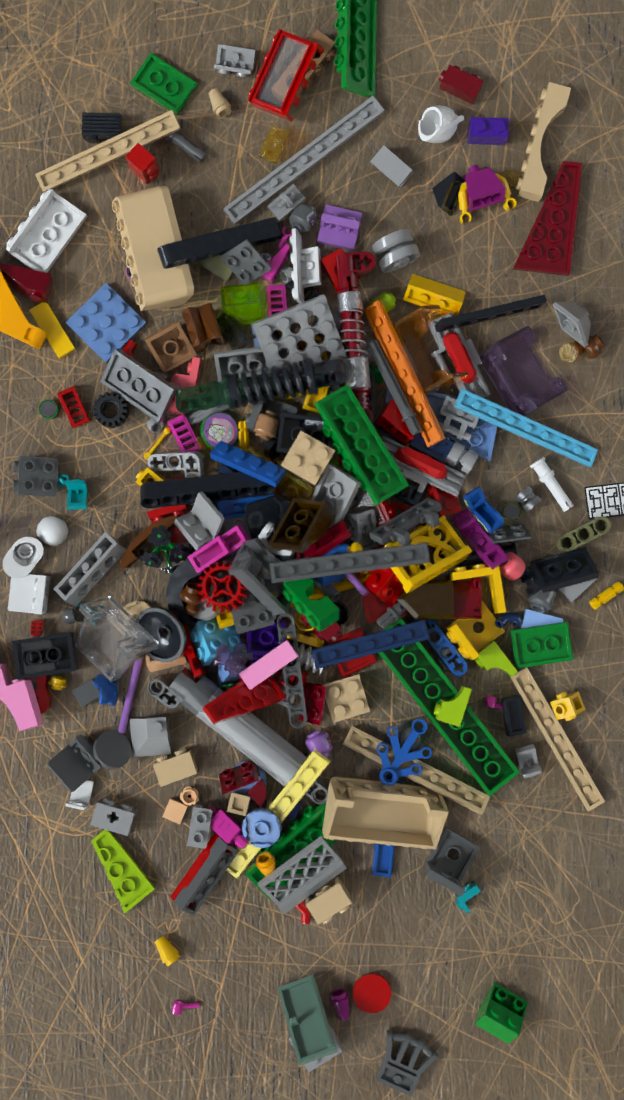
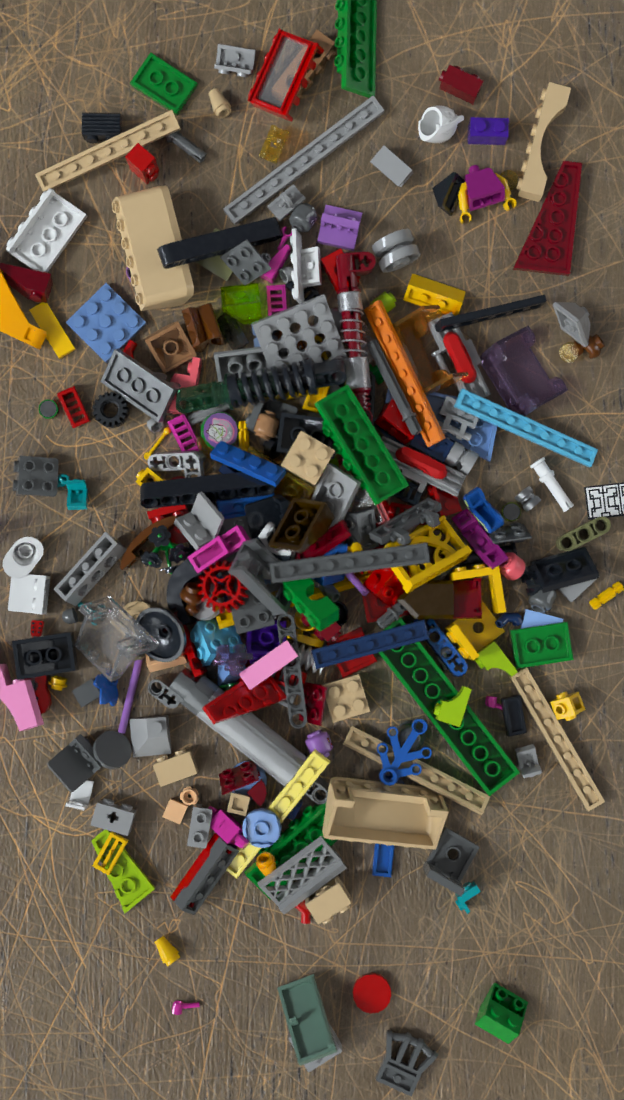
(52, 531): white hair -> none
(118, 838): none -> yellow tile
(340, 1003): magenta cone -> none

